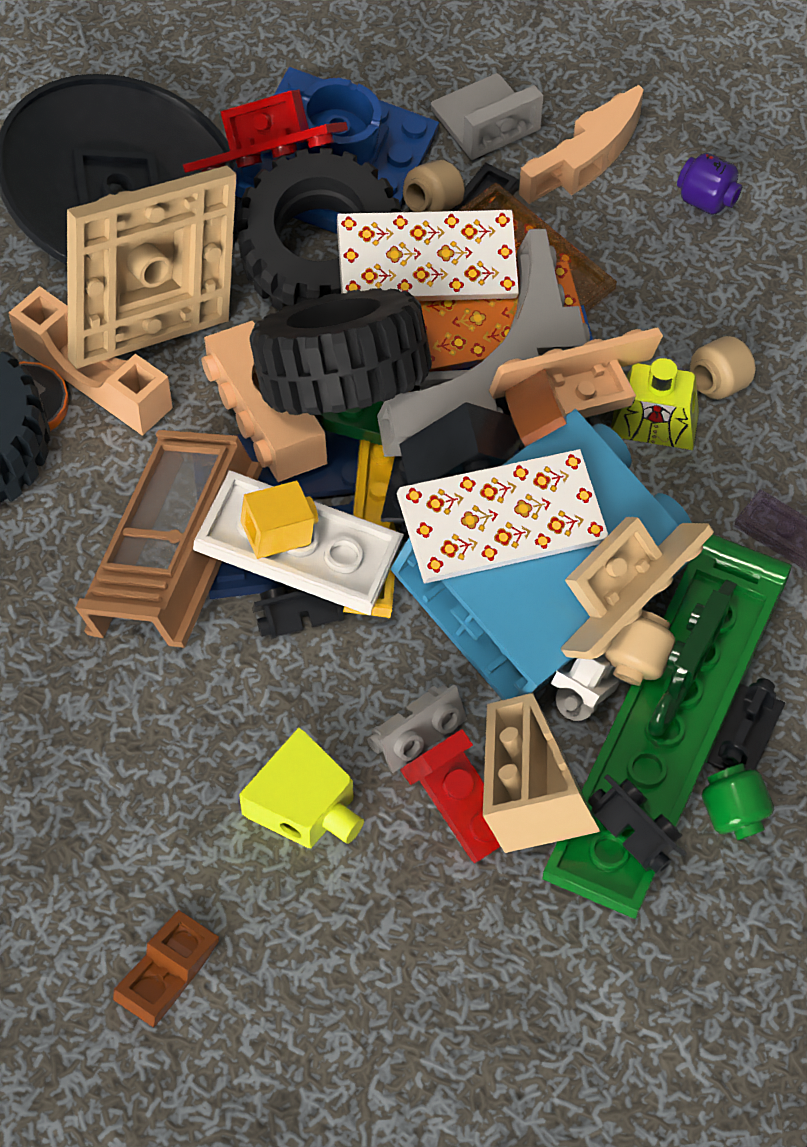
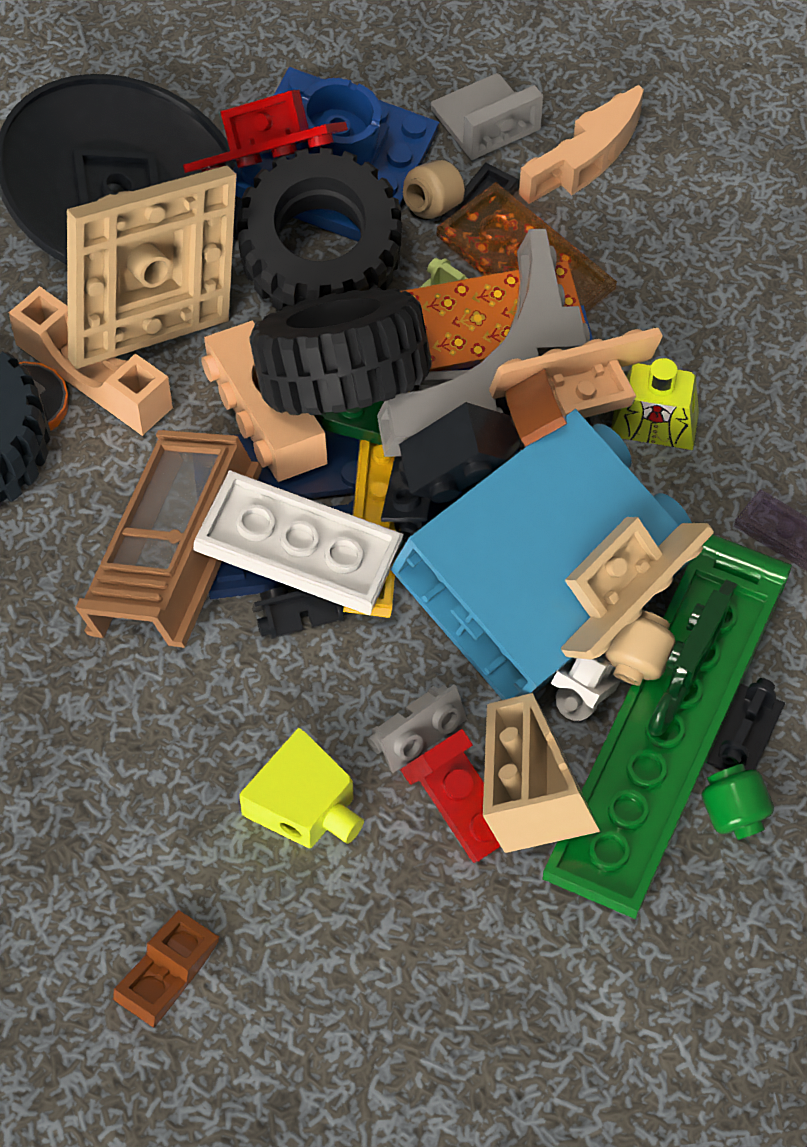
(278, 519): yellow brick -> none
(430, 254): white tile -> none
(501, 515): white tile -> none
(651, 839): black hinge -> none
(709, 183): dark purple head -> none
(723, 367): tan head -> none

